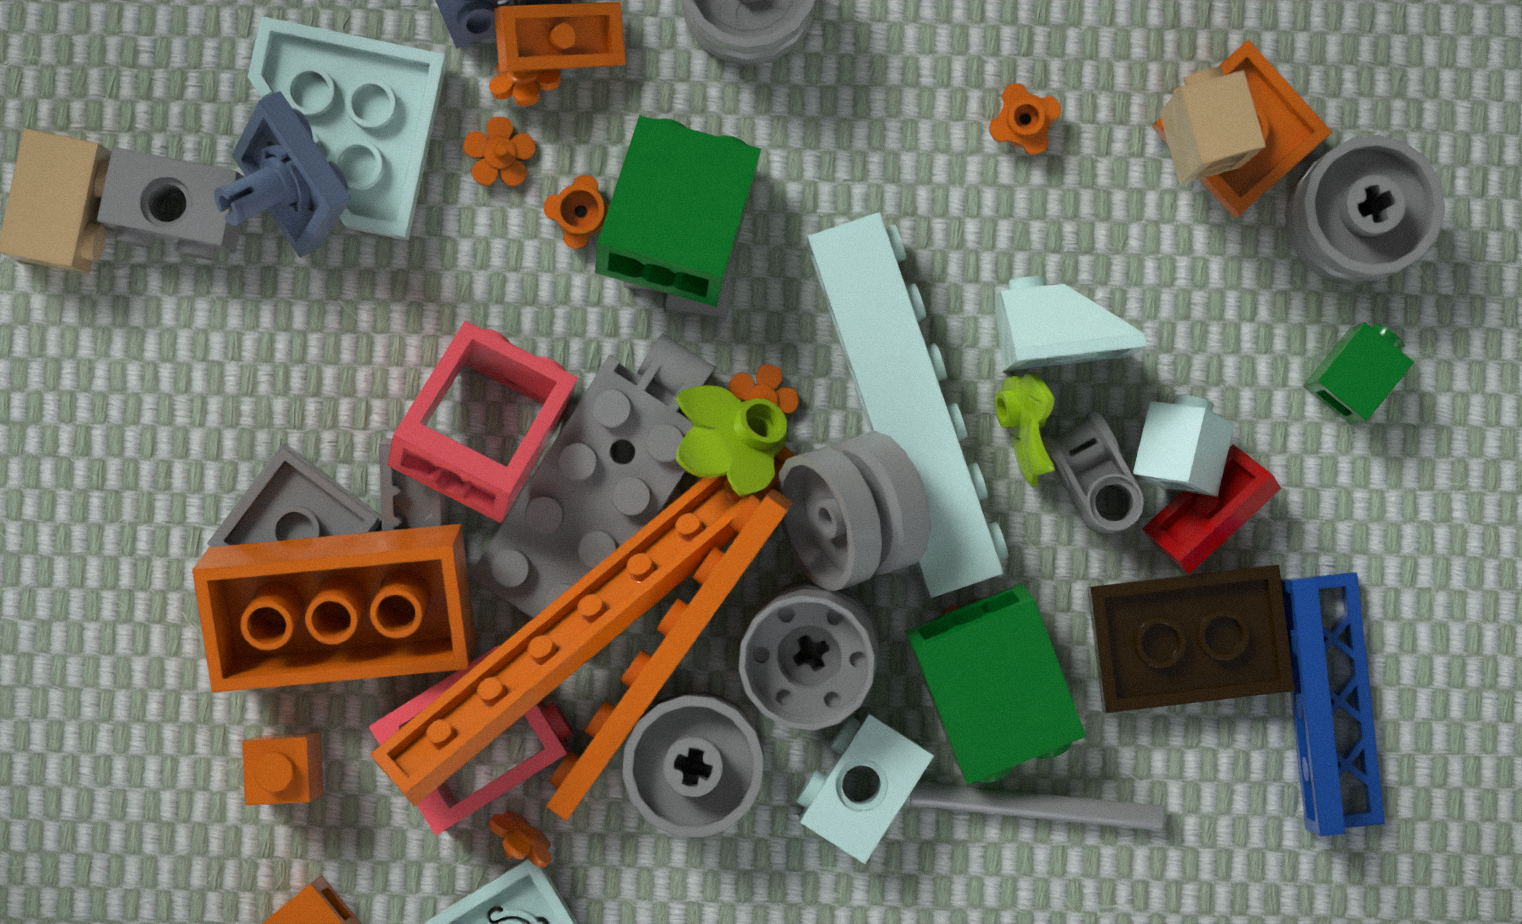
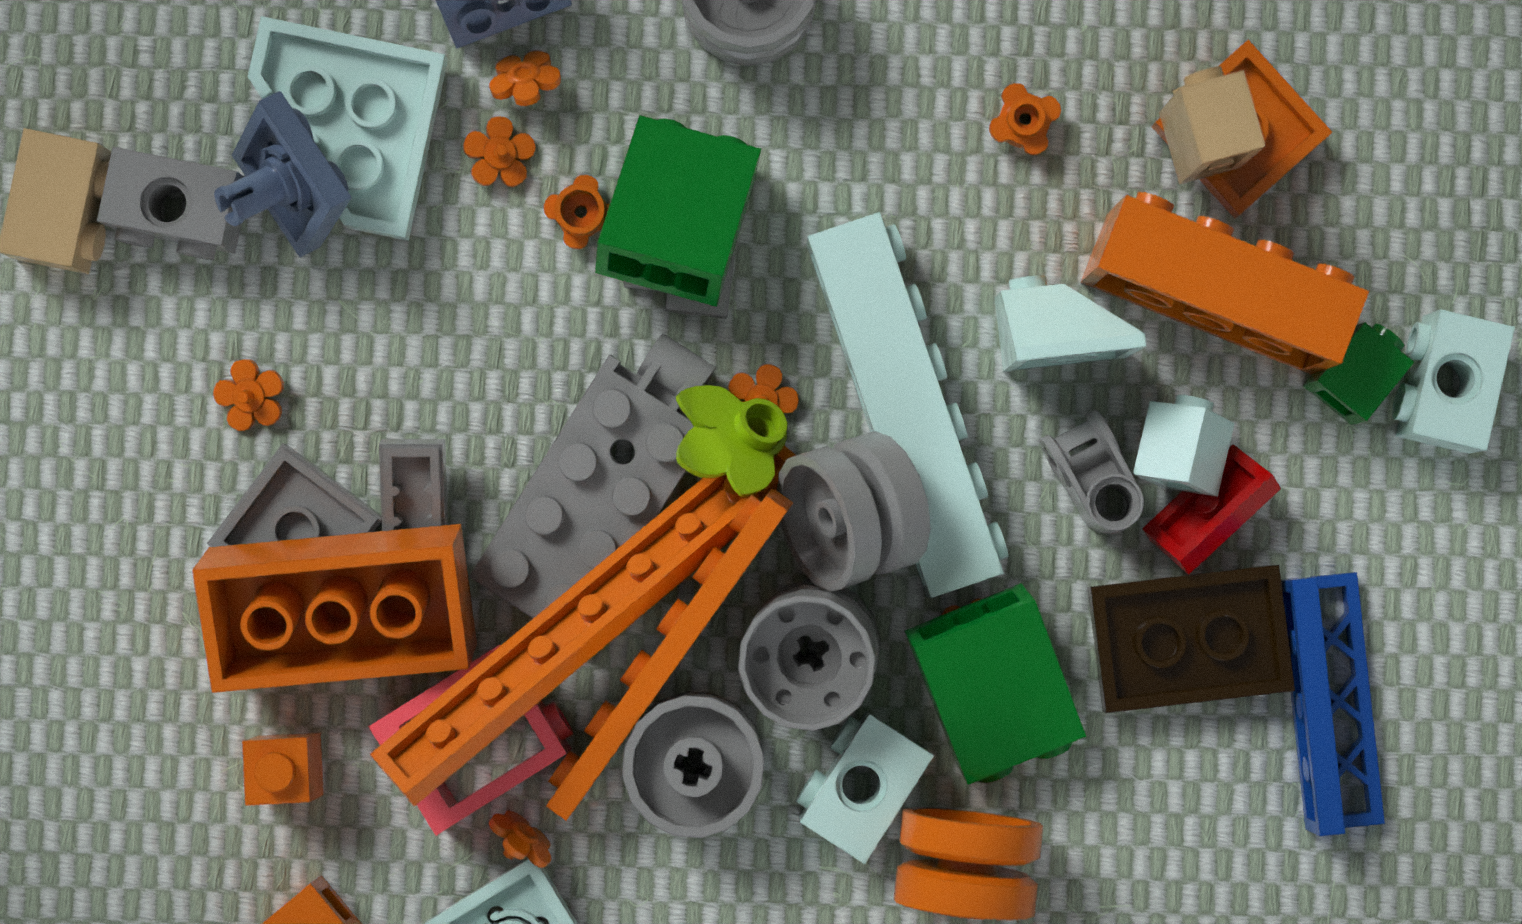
(250, 395): none -> orange plant
(457, 468): coral window -> none
(559, 36): orange plate -> none
(967, 872): none -> orange wheel
(1023, 410): lime plate -> none
(1037, 805): light grey bar -> none
(1225, 284): none -> orange brick
(1395, 189): light grey wheel -> none
(1478, 355): none -> light aqua brick

